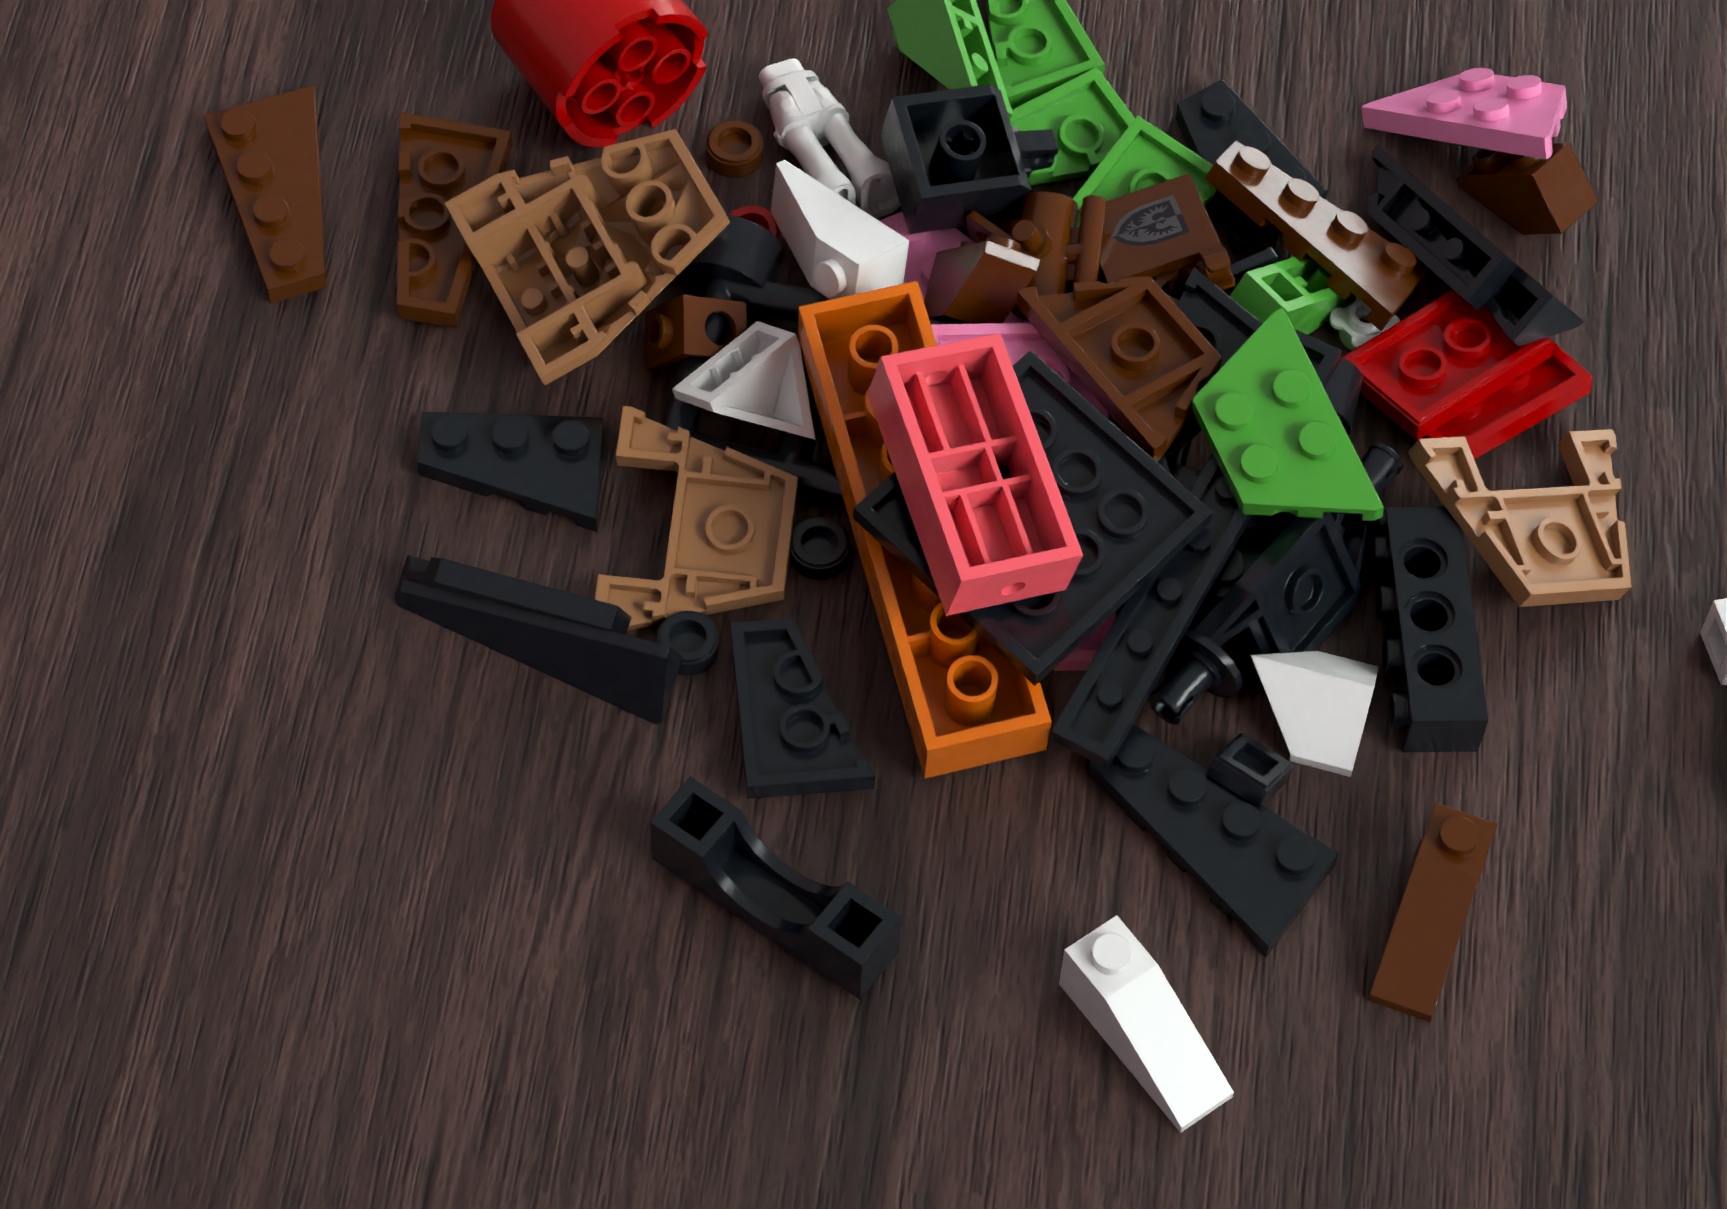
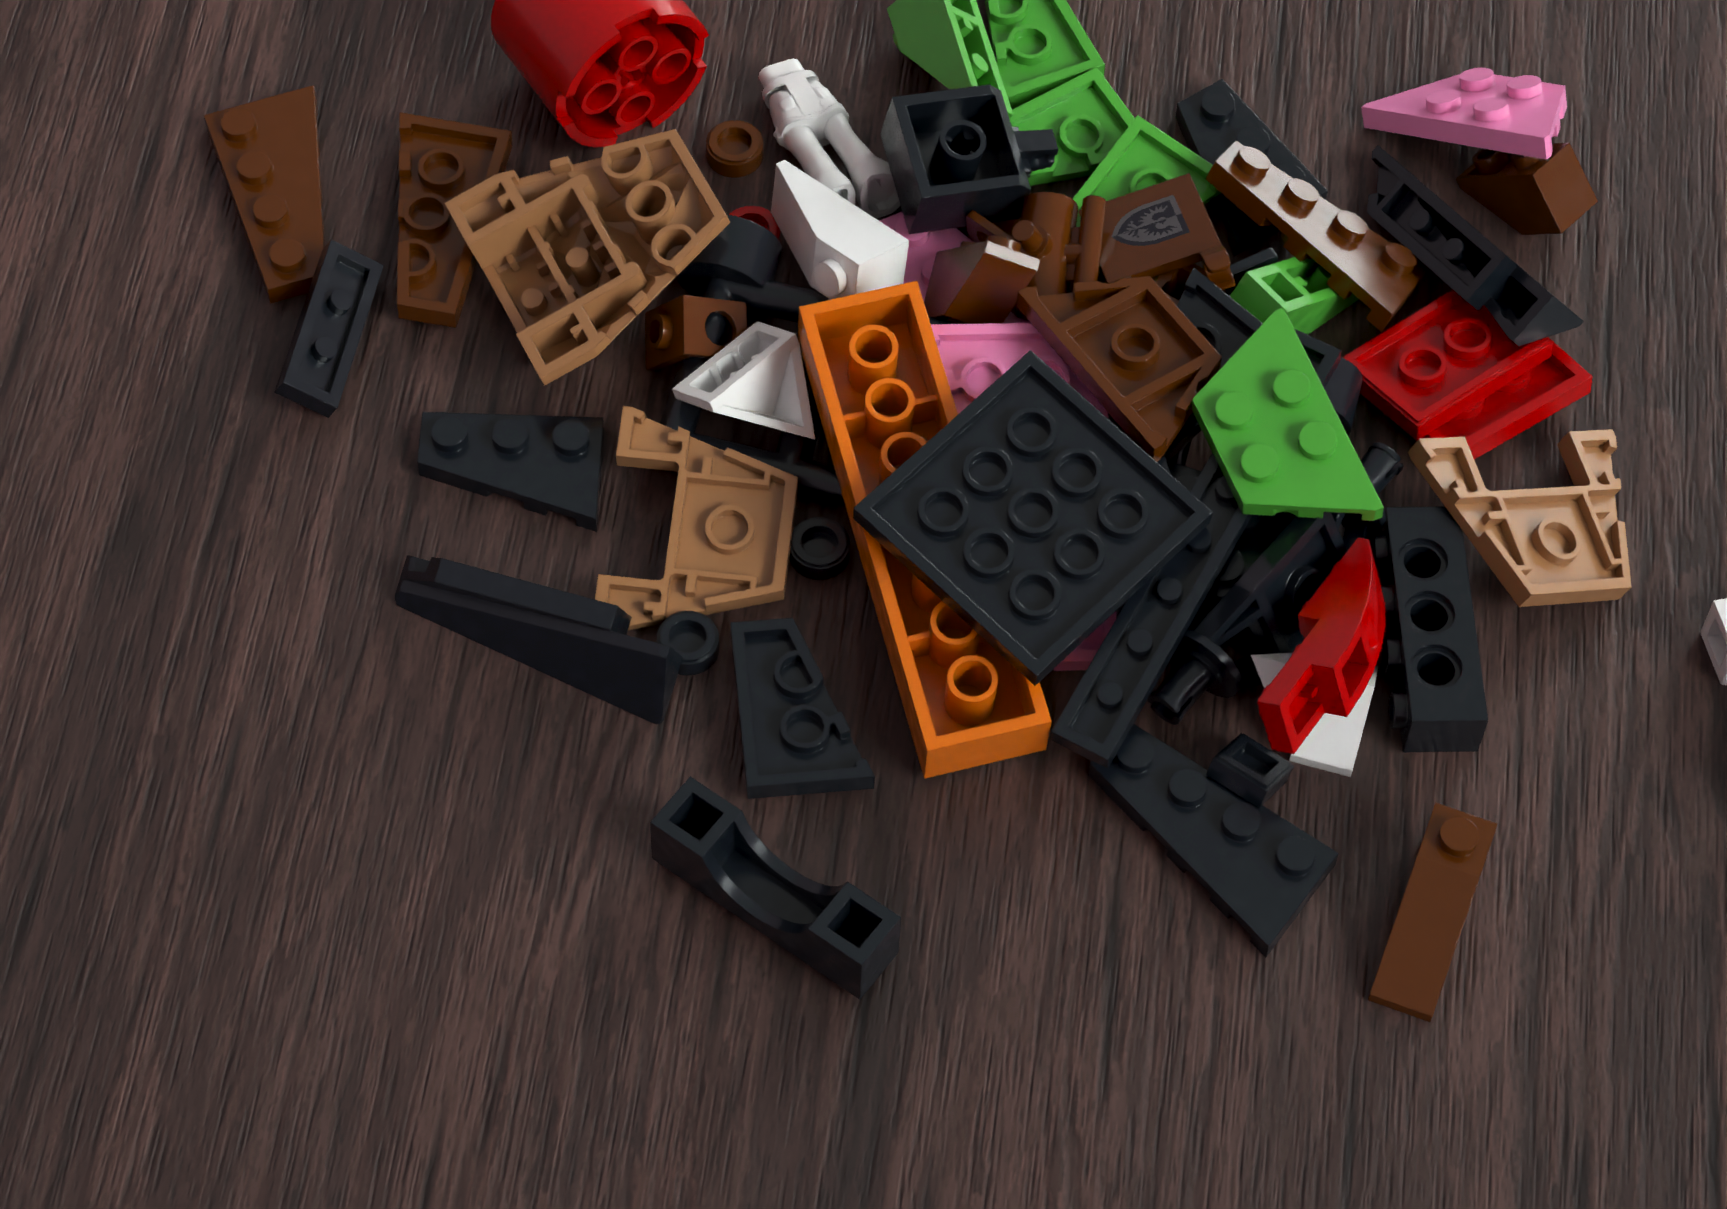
(329, 329): none -> black plate
(948, 428): coral brick -> none
(1143, 1022): white slope -> none
(1338, 654): none -> red slope
(1352, 330): white plate -> none

